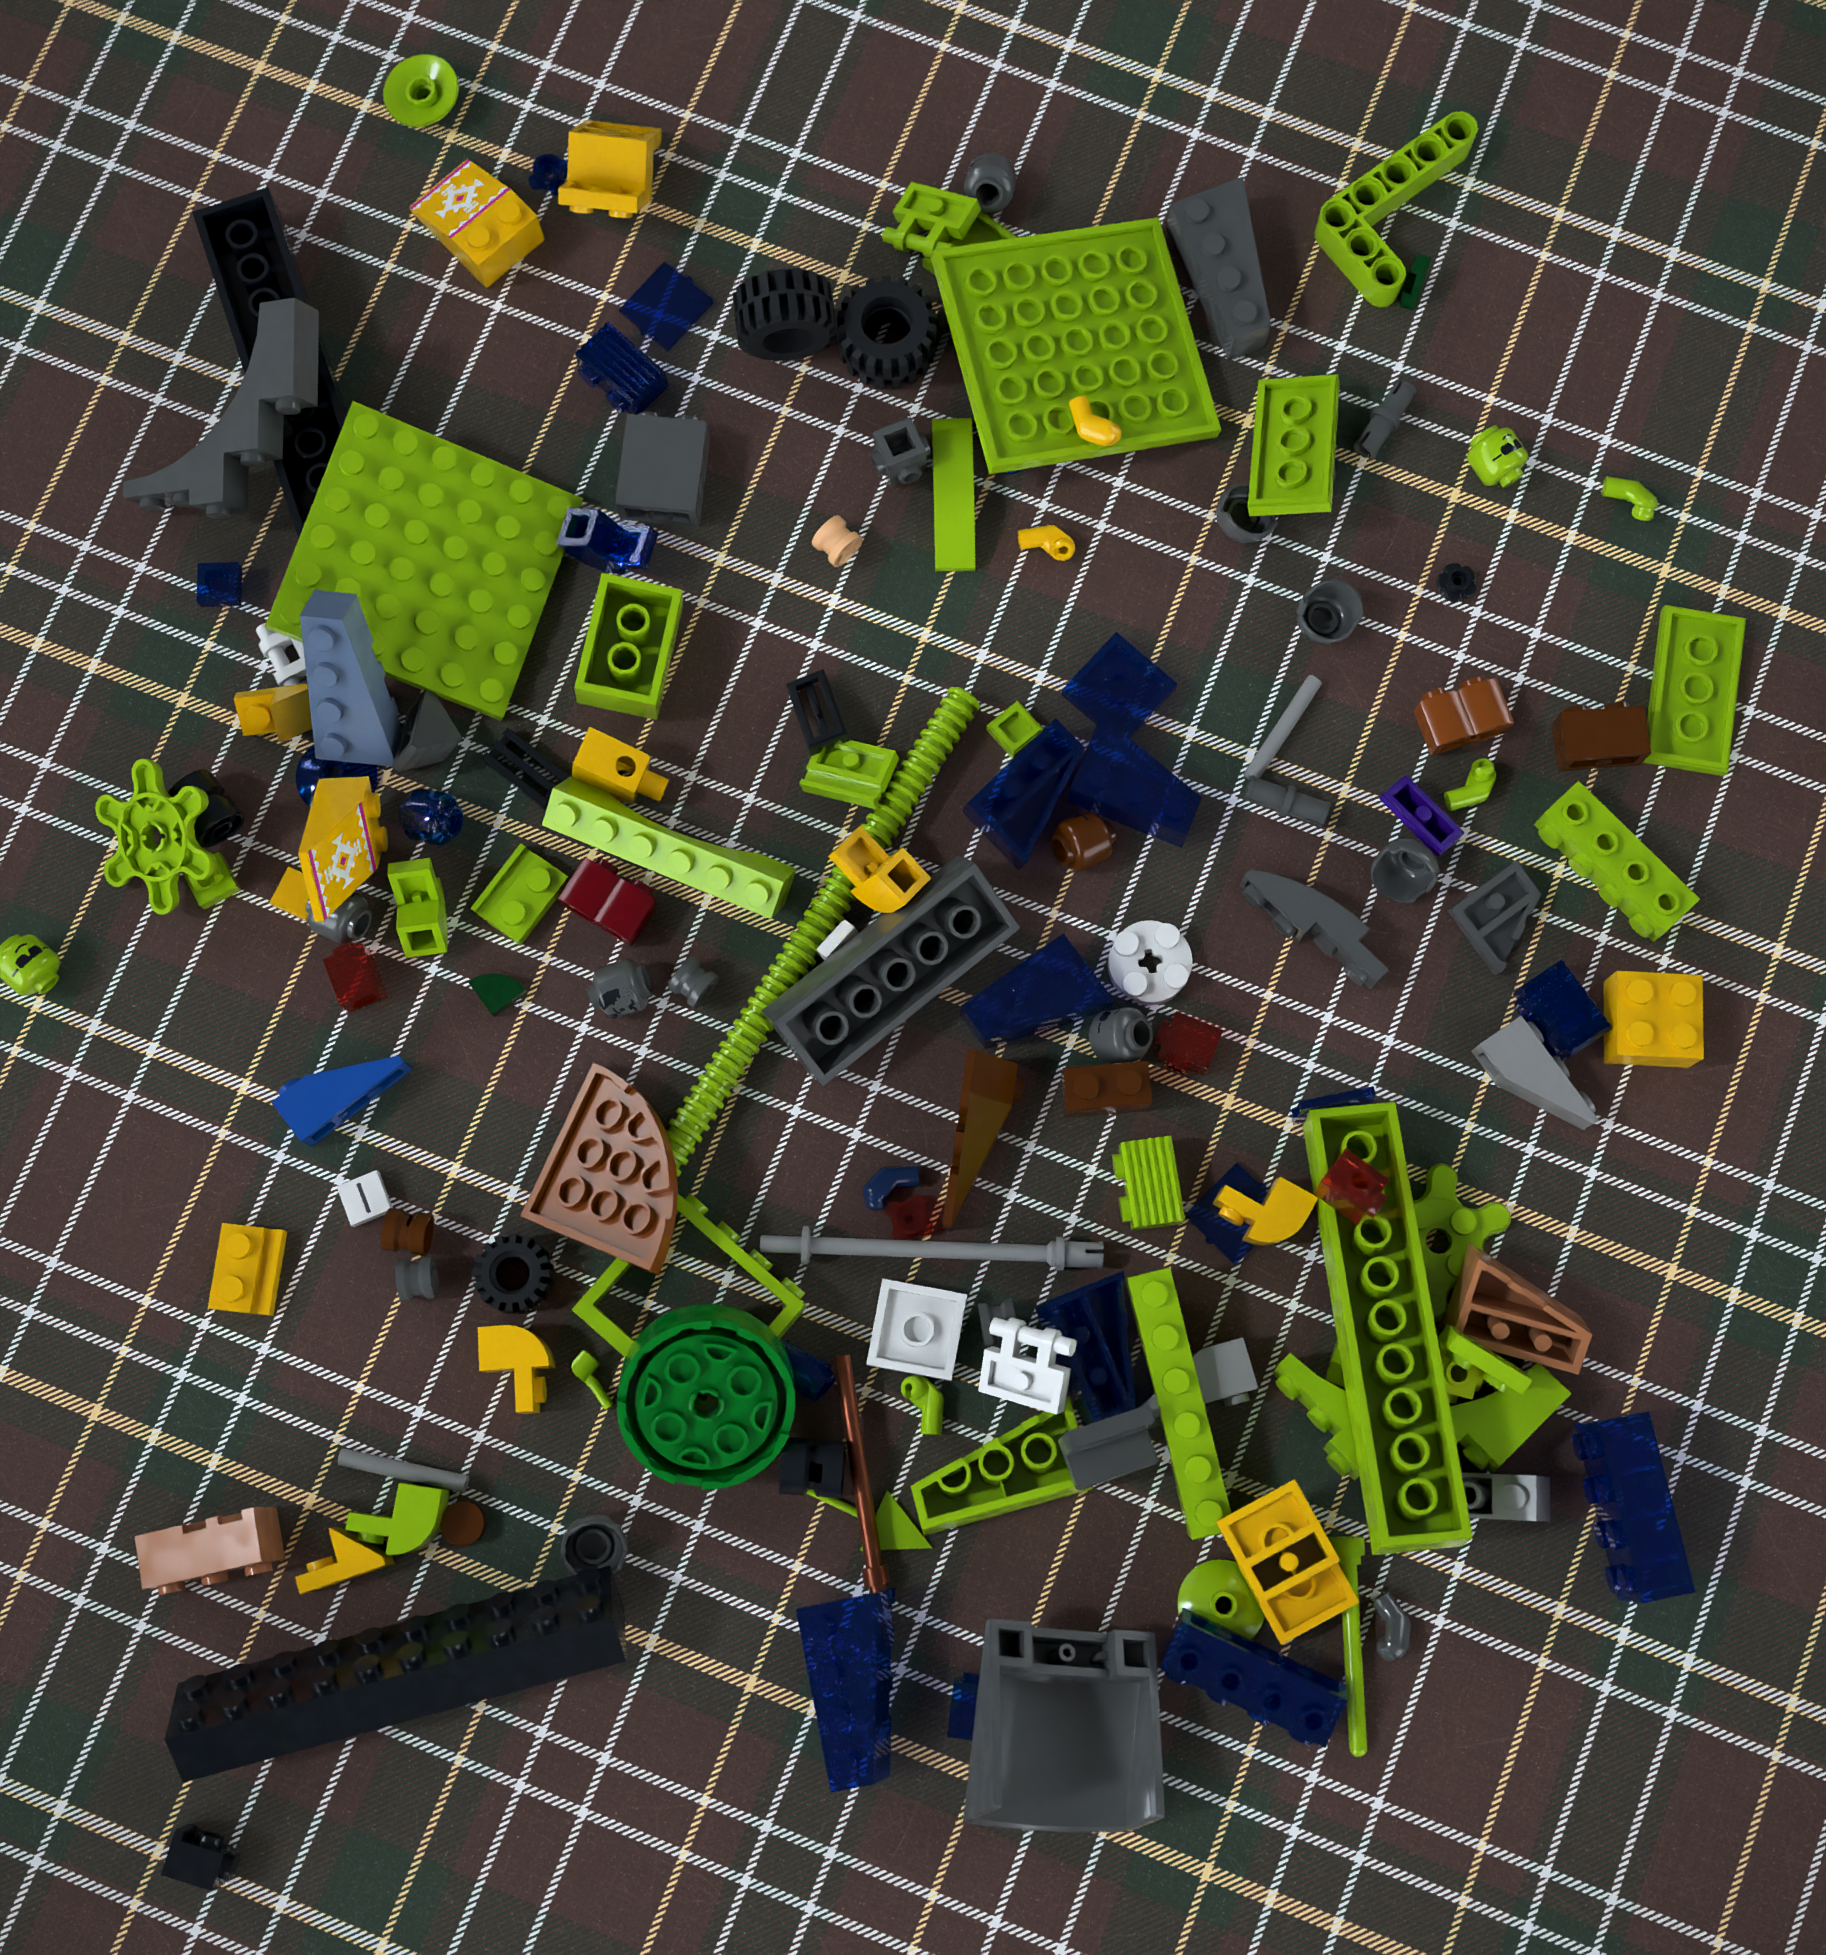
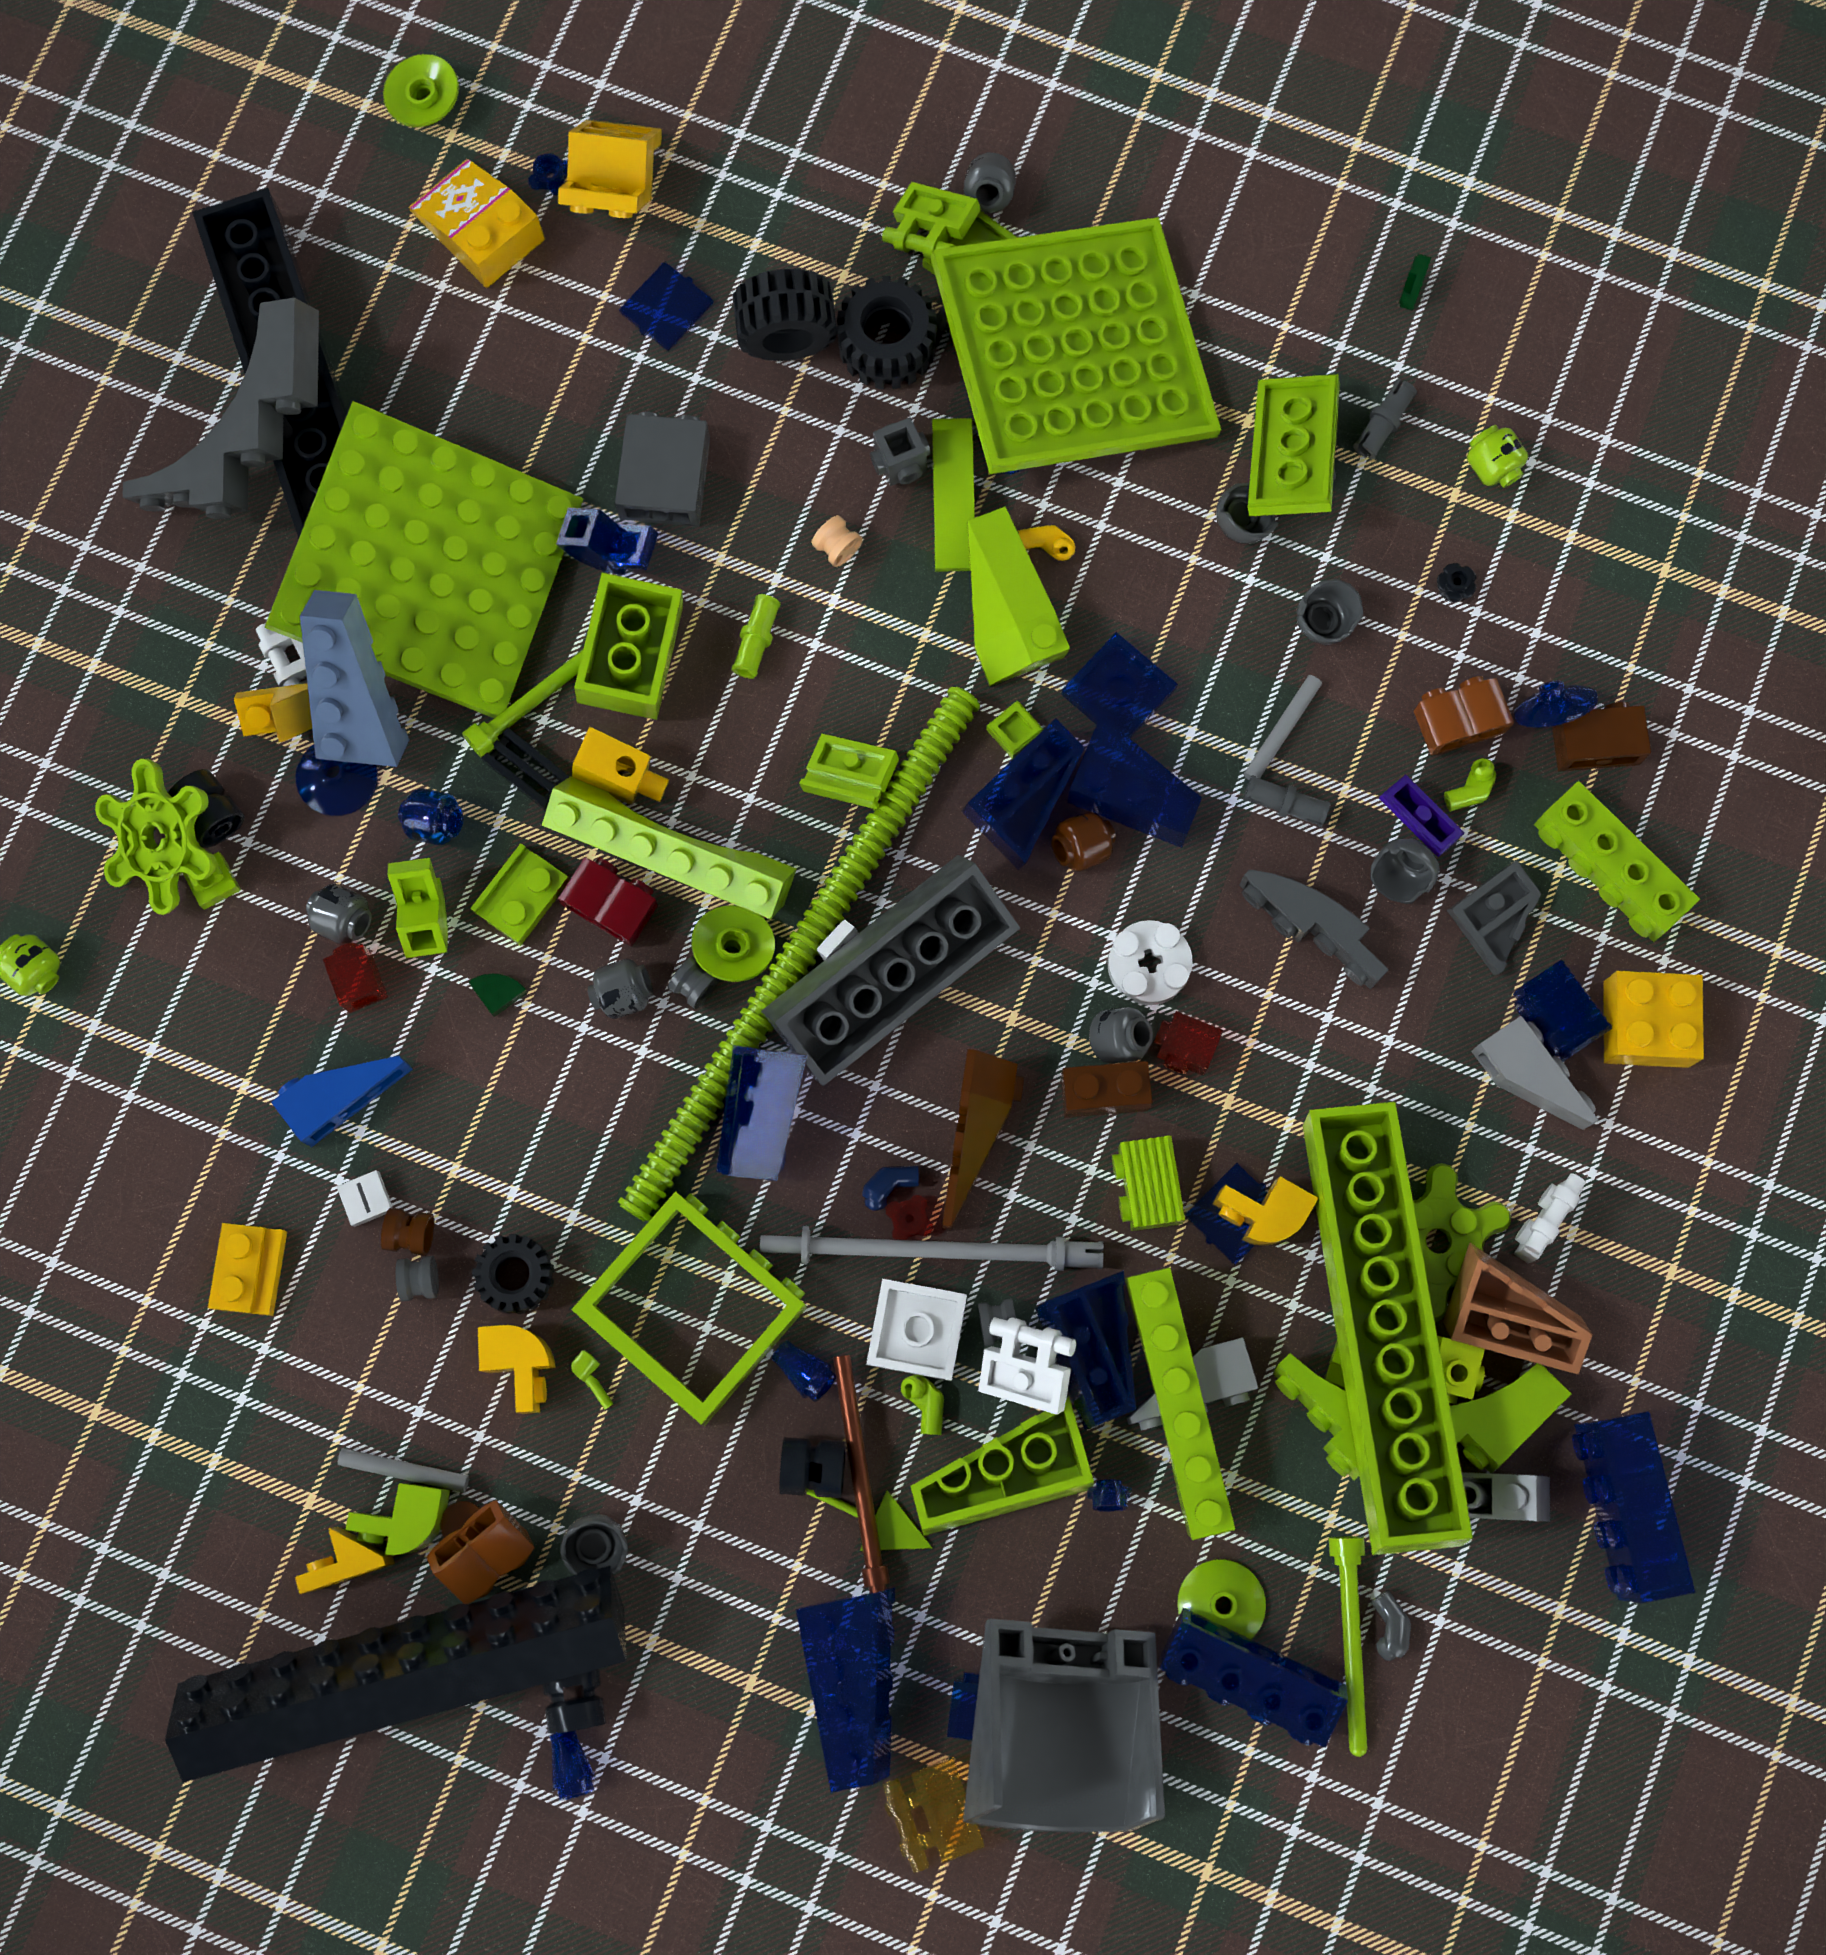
(200, 1858): black brick -> none
(210, 1550): nougat wedge -> none
(219, 584): clear blue plate -> none
(292, 894): yellow tile -> none
(340, 842): yellow slope -> none
(426, 734): dark grey slope -> none
(480, 1552): none -> dark orange brick
(483, 736): none -> lime piece
(570, 1767): none -> clear blue cone
(574, 1712): none -> black wheel
(610, 1175): dark orange plate -> none
(620, 370): clear blue brick -> none
(713, 1353): green brick -> none
(735, 928): none -> lime dish
(756, 636): none -> lime pin
(759, 1112): none -> clear blue wedge
(826, 738): black tile -> none
(879, 879): yellow brick -> none
(943, 1801): none -> clear yellow plate
(1010, 607): none -> lime wedge
(1036, 995): clear blue wedge -> none
(1092, 427): yellow arm -> none
(1109, 1448): dark grey panel -> none
(1109, 1495): none -> clear blue plate
(1222, 261): dark grey wedge -> none
(1287, 1561): yellow bracket -> none
(1349, 1098): clear blue piece -> none
(1353, 1188): clear red brick -> none
(1385, 197): lime beam -> none
(1497, 1370): lime plate -> none
(1555, 705): none -> clear blue dish
(1556, 1204): none -> white plate
(1634, 492): lime arm -> none
(1694, 690): lime tile -> none

